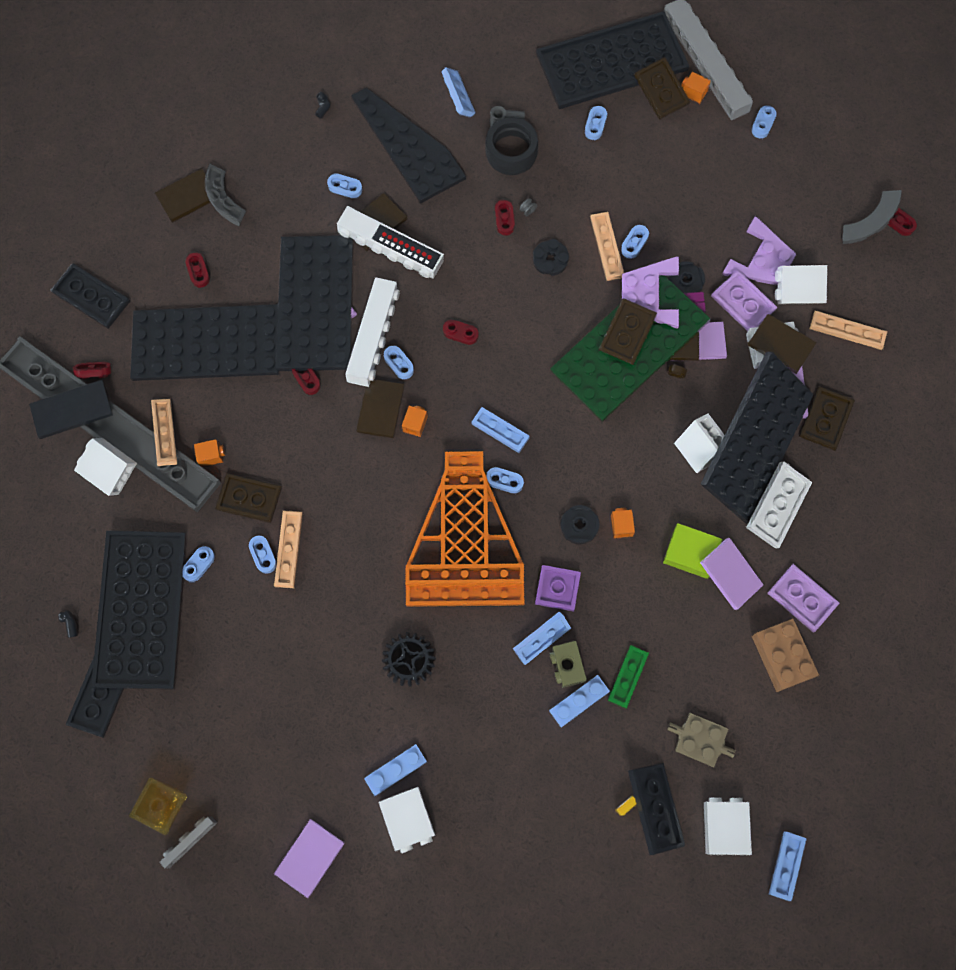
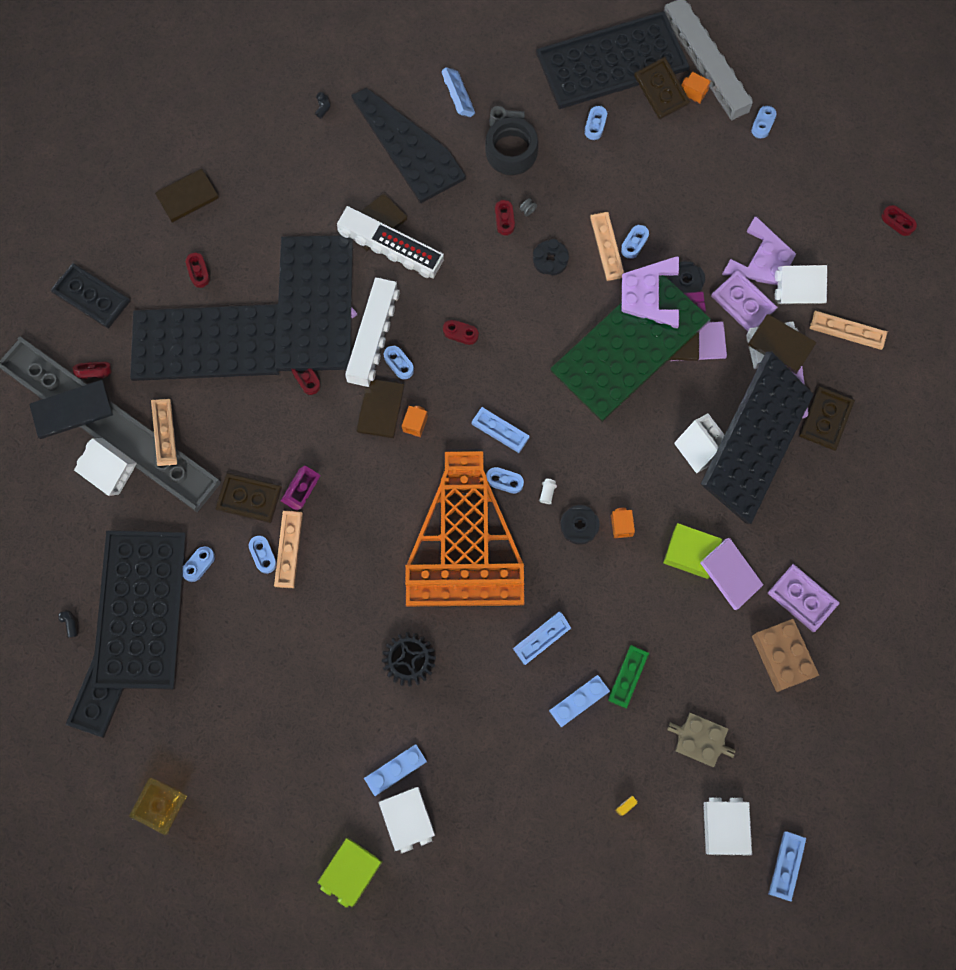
(187, 841): light grey plate -> none
(209, 453): orange brick -> none
(215, 191): dark grey tile -> none
(300, 488): none -> magenta brick
(309, 858): lavender tile -> none
(346, 184): light blue plate -> none
(349, 873): none -> lime brick
(547, 491): none -> white pin
(557, 588): medium lavender plate -> none
(570, 652): olive brick -> none
(628, 331): dark brown tile -> none
(656, 809): black tile -> none
(677, 371): dark brown tile -> none
(779, 505): white plate -> none
(875, 221): dark grey tile -> none

